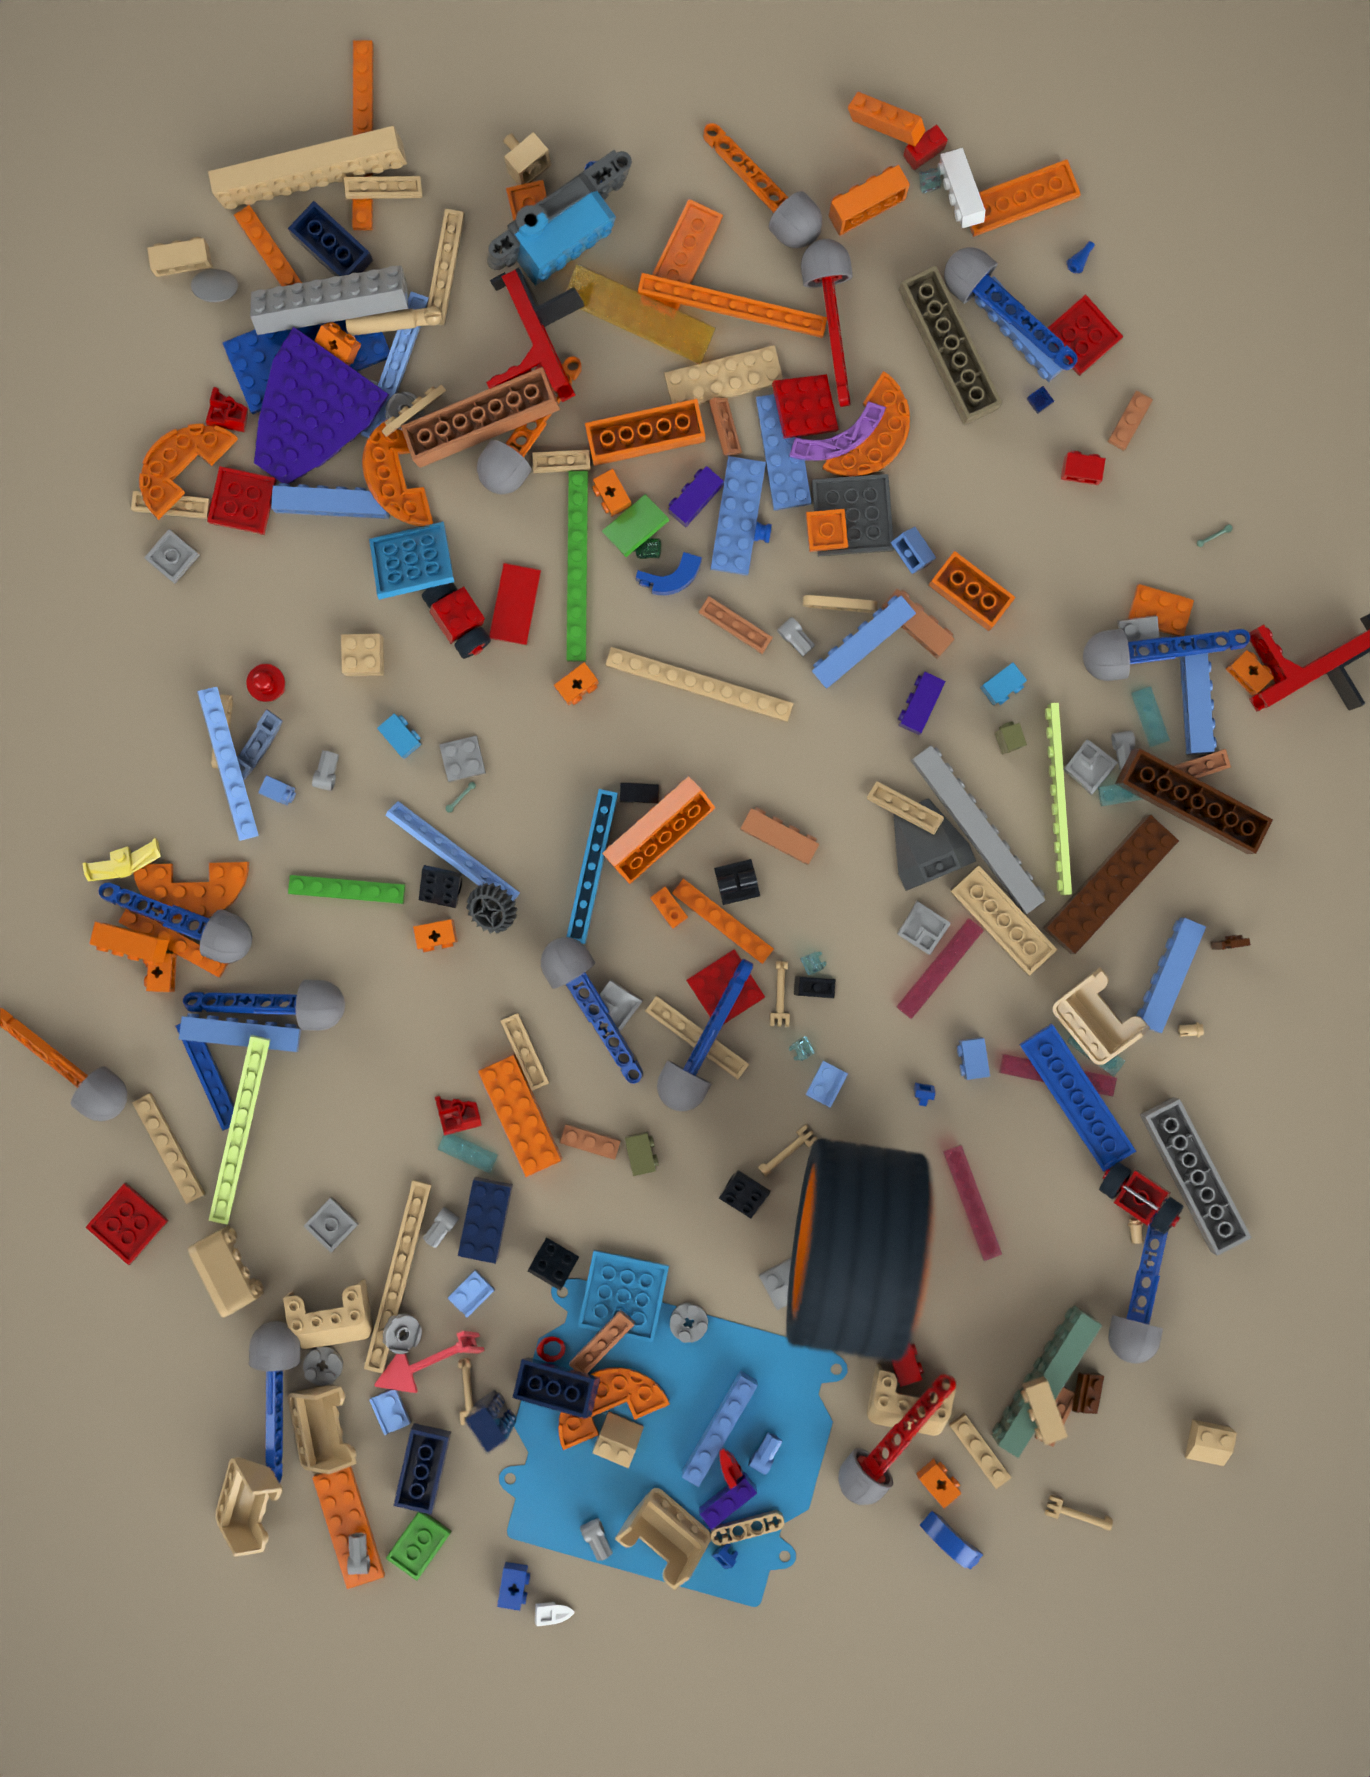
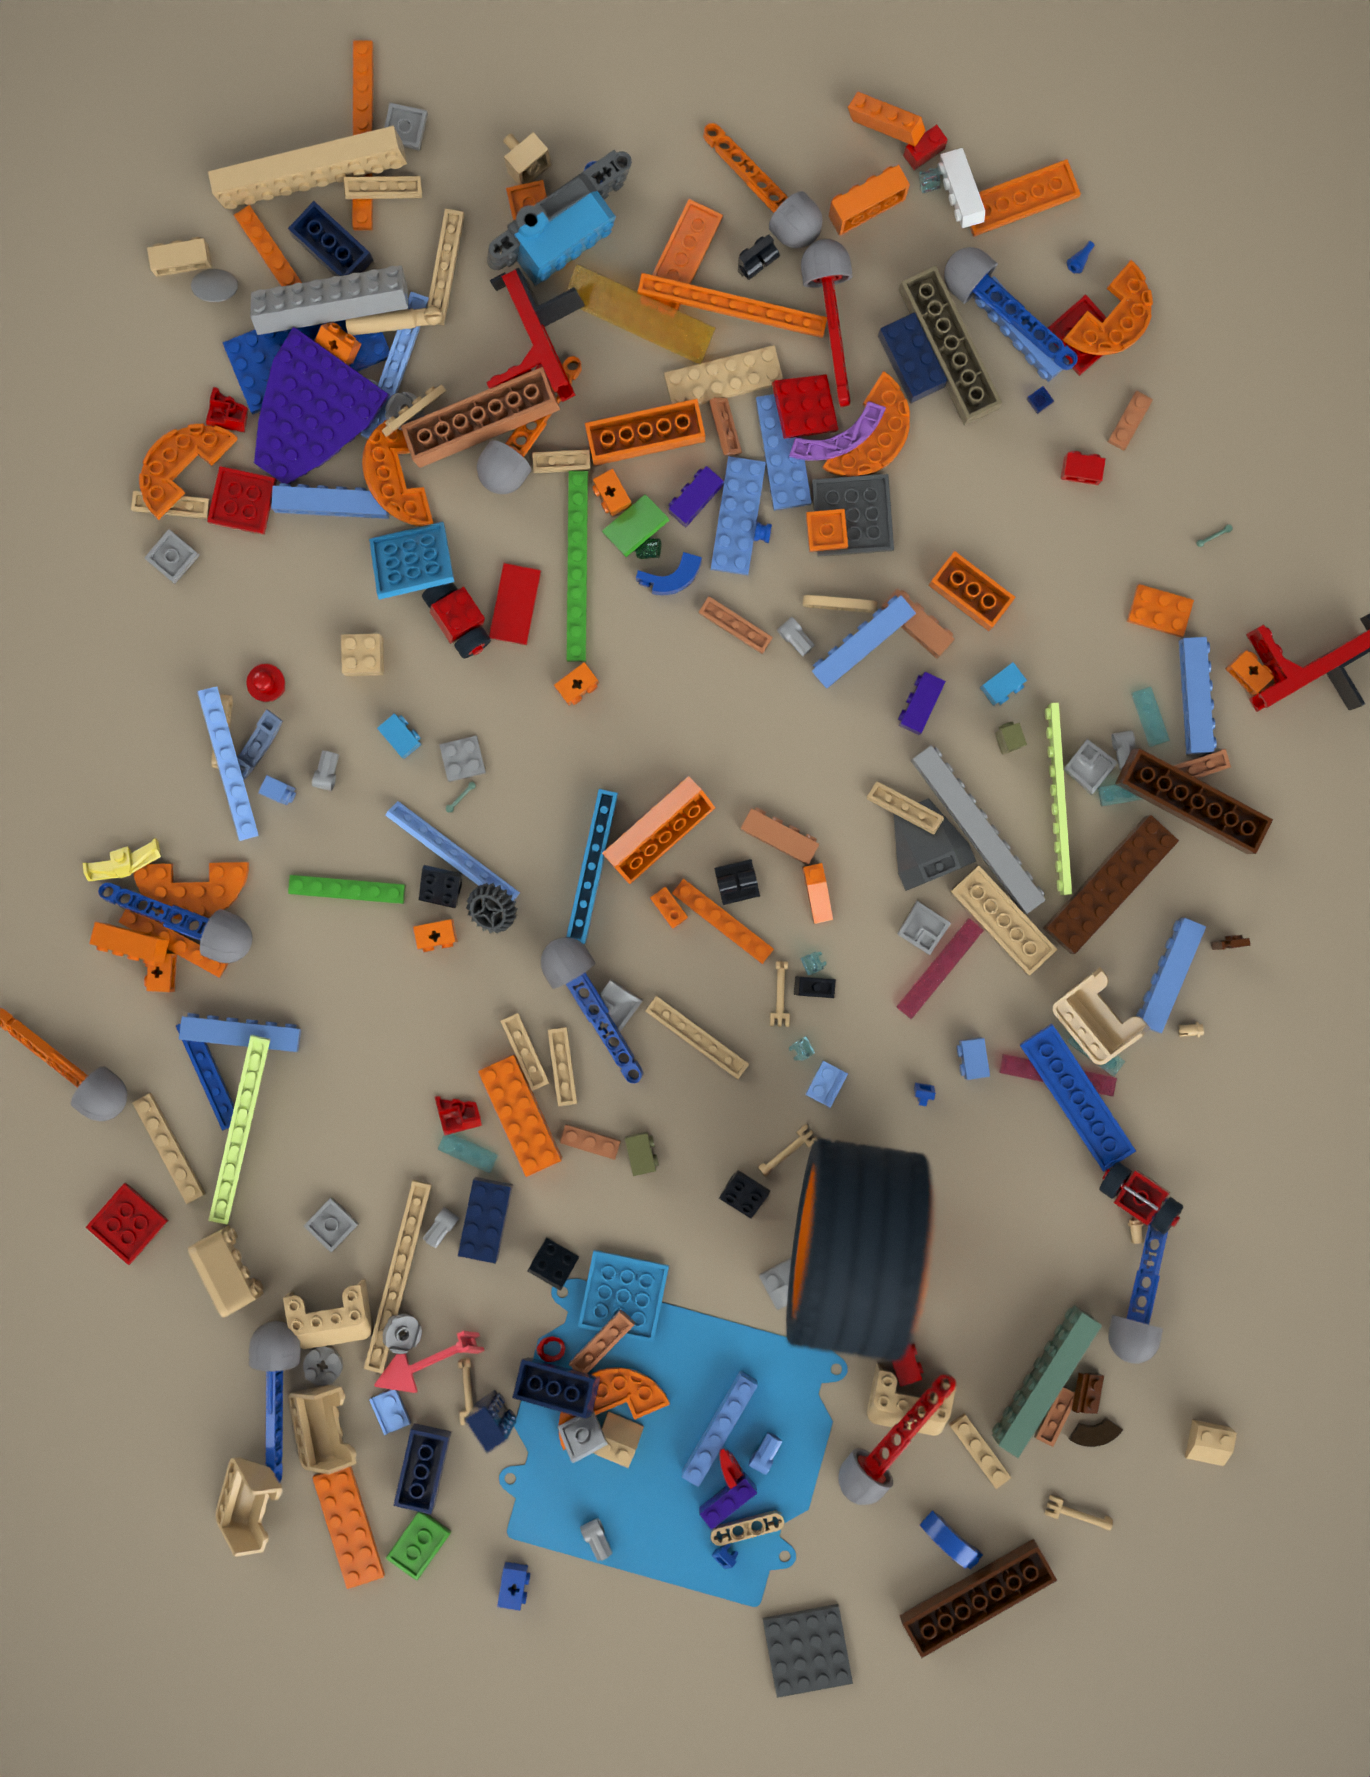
(316, 1005): piece -> none
(358, 1560): light grey piece -> none
(408, 123): none -> light grey plate
(471, 1293): light blue plate -> none
(550, 1613): white plate -> none
(562, 1066): none -> tan plate
(582, 1436): none -> light grey plate
(639, 793): black slope -> none
(668, 1532): tan windscreen -> none
(682, 1087): piece -> none
(686, 1333): light grey plate -> none
(699, 684): tan plate -> none
(712, 981): red plate -> none
(761, 254): none -> black plate
(807, 1650): none -> dark grey plate
(817, 893): none -> slope
(912, 357): none -> dark blue brick
(913, 550): medium blue brick -> none
(942, 1493): orange brick -> none
(972, 1202): clear pink plate -> none
(977, 1598): none -> reddish brown brick
(1043, 1410): tan brick -> none
(1096, 1434): none -> dark brown tile
(1110, 654): piece -> none
(1123, 324): none -> orange plate
(1141, 629): light grey plate -> none
(1195, 1176): light grey brick -> none

